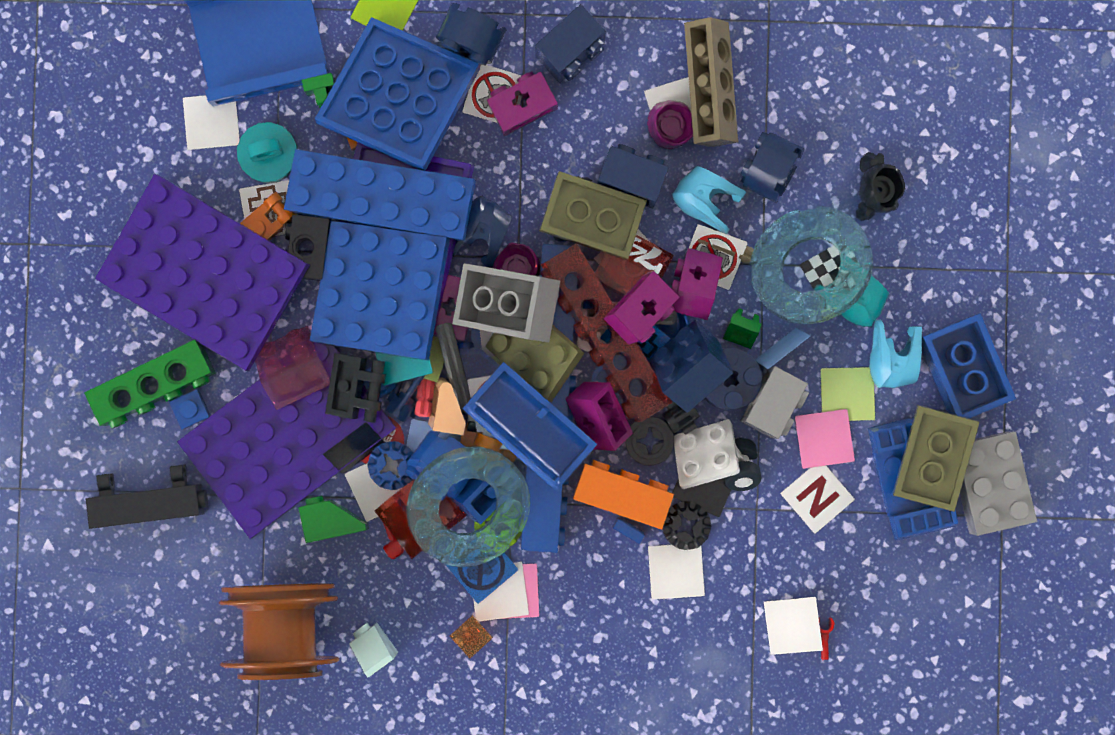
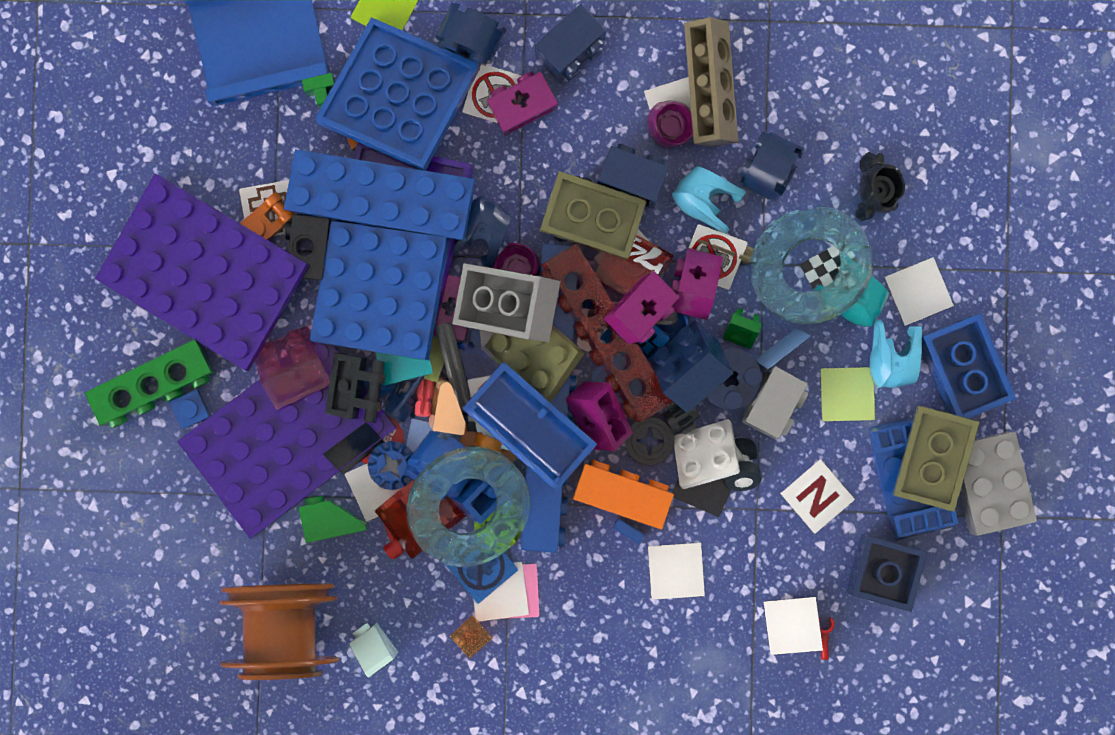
(145, 506): black brick -> none
(210, 125): white sticker -> none
(266, 152): teal tile -> none
(701, 529): black gear -> none
(824, 438): bright pink sticker -> none
(886, 572): none -> dark blue brick
(919, 291): none -> white sticker

